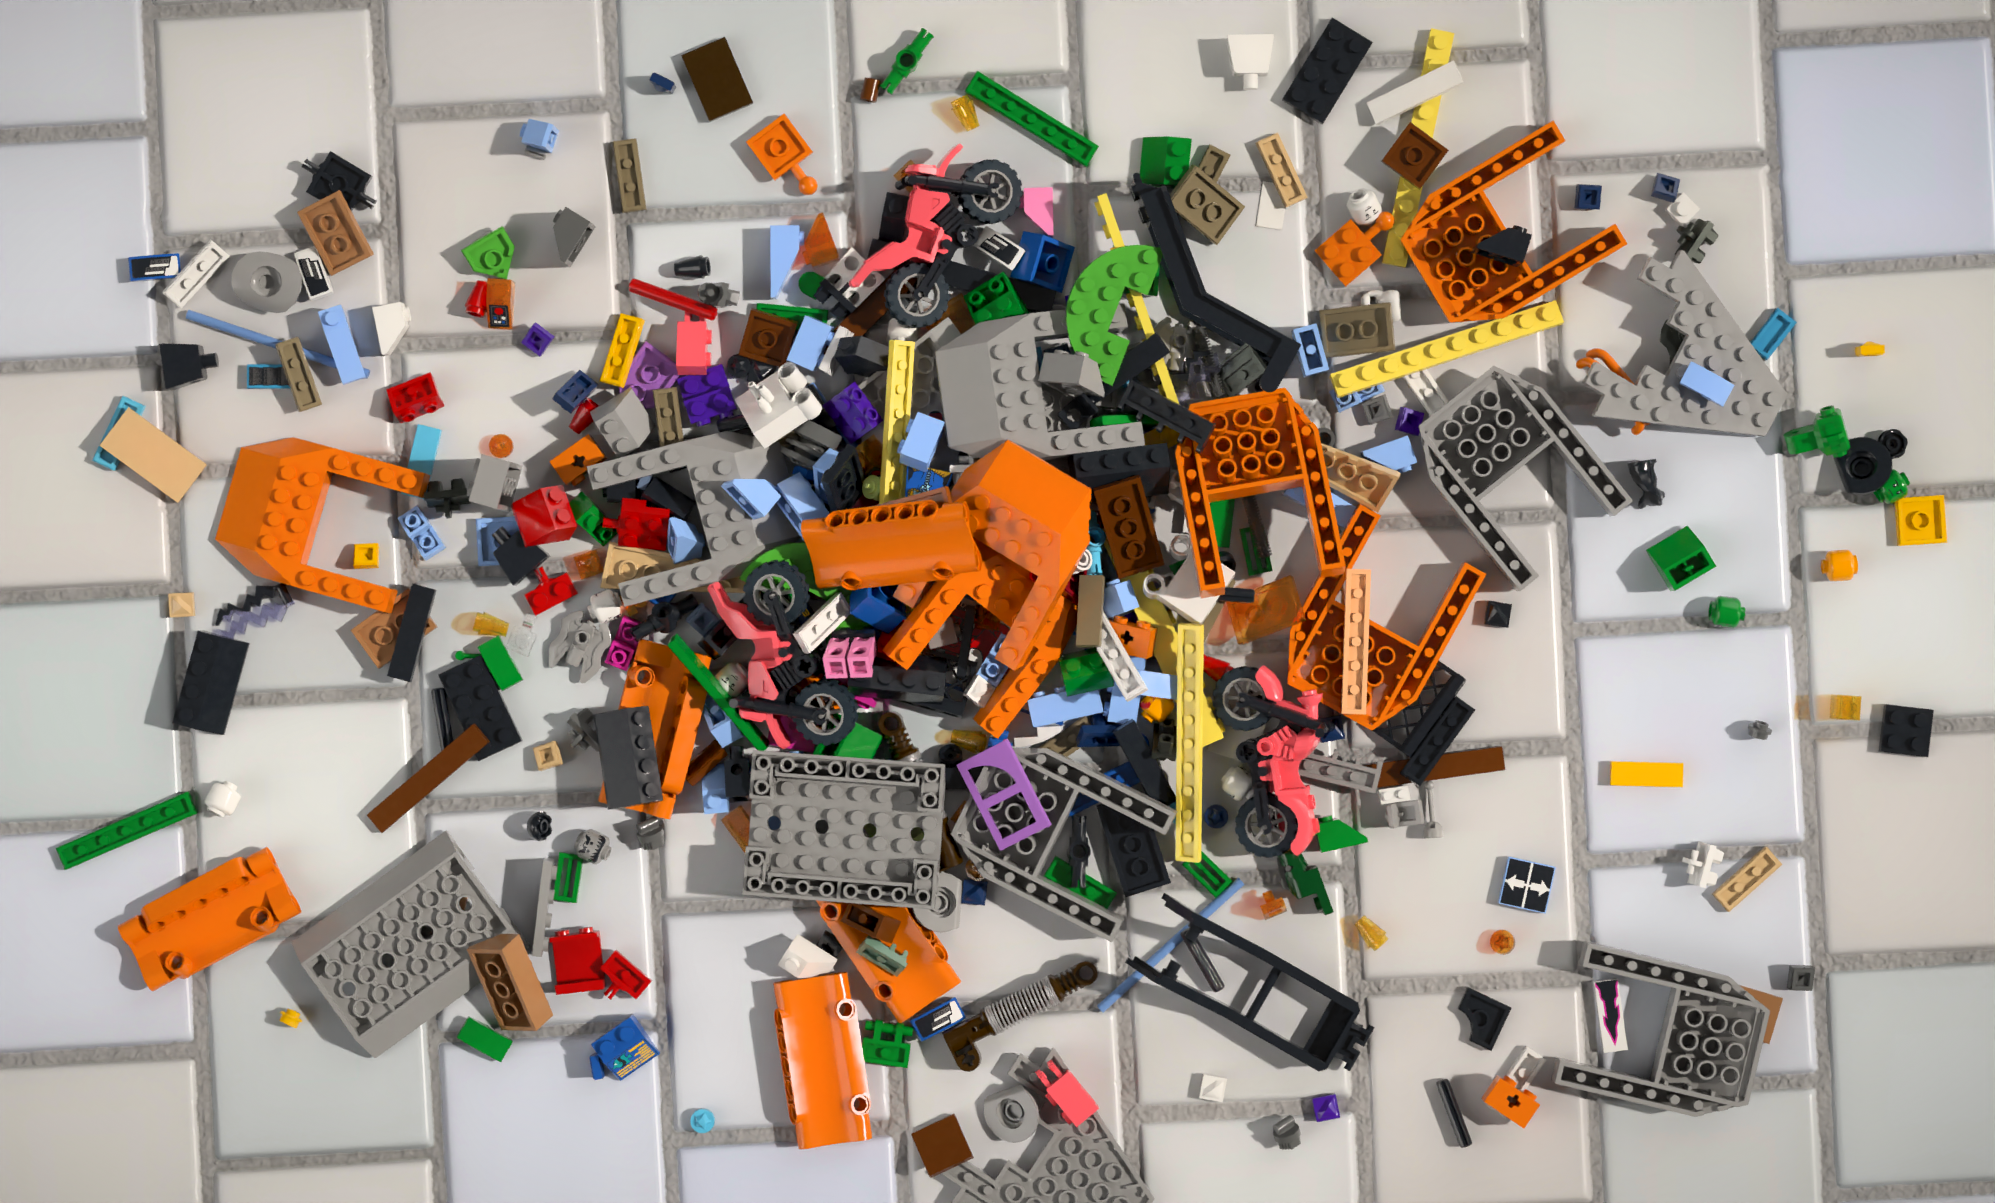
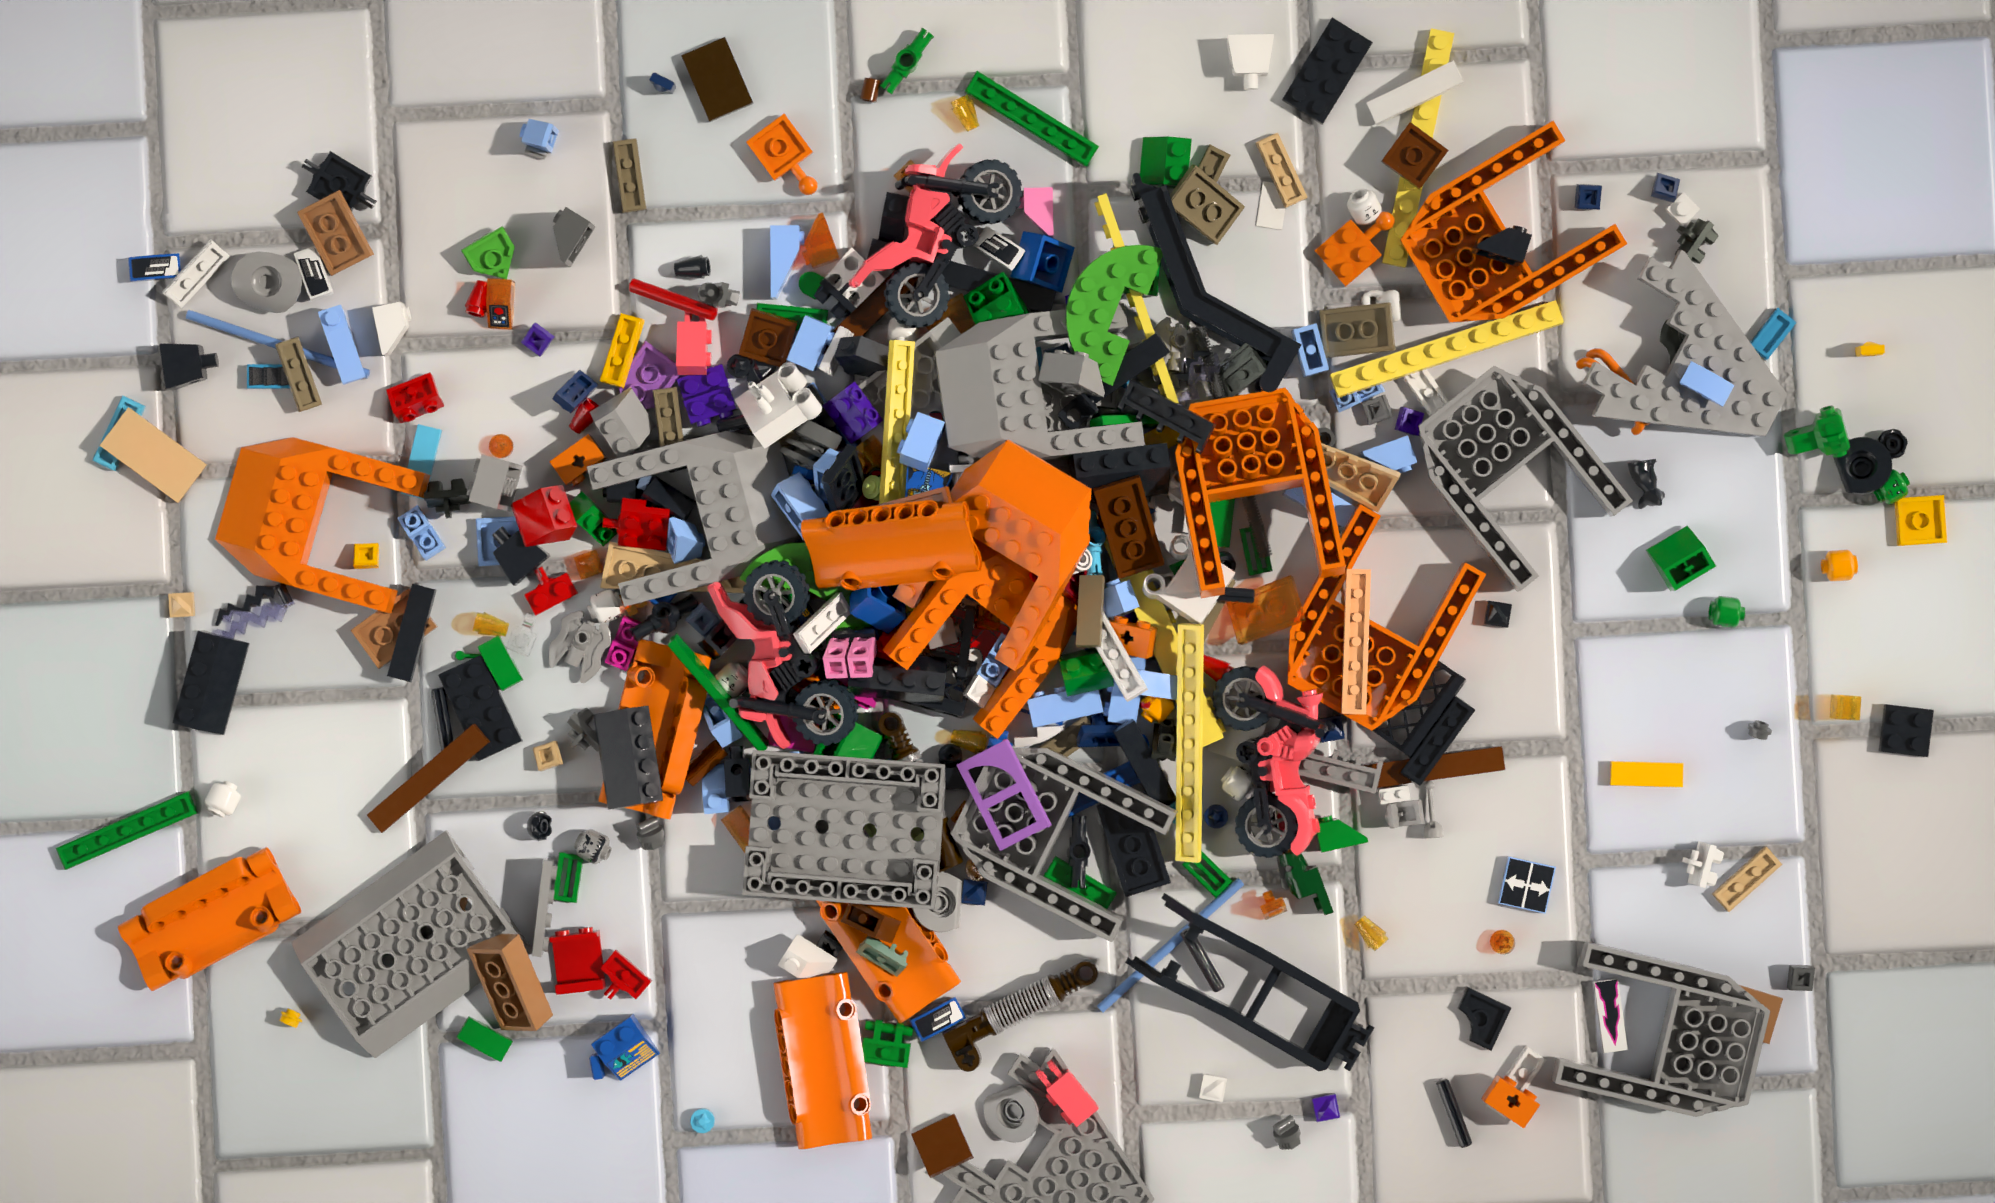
(752, 495): light blue slope -> none

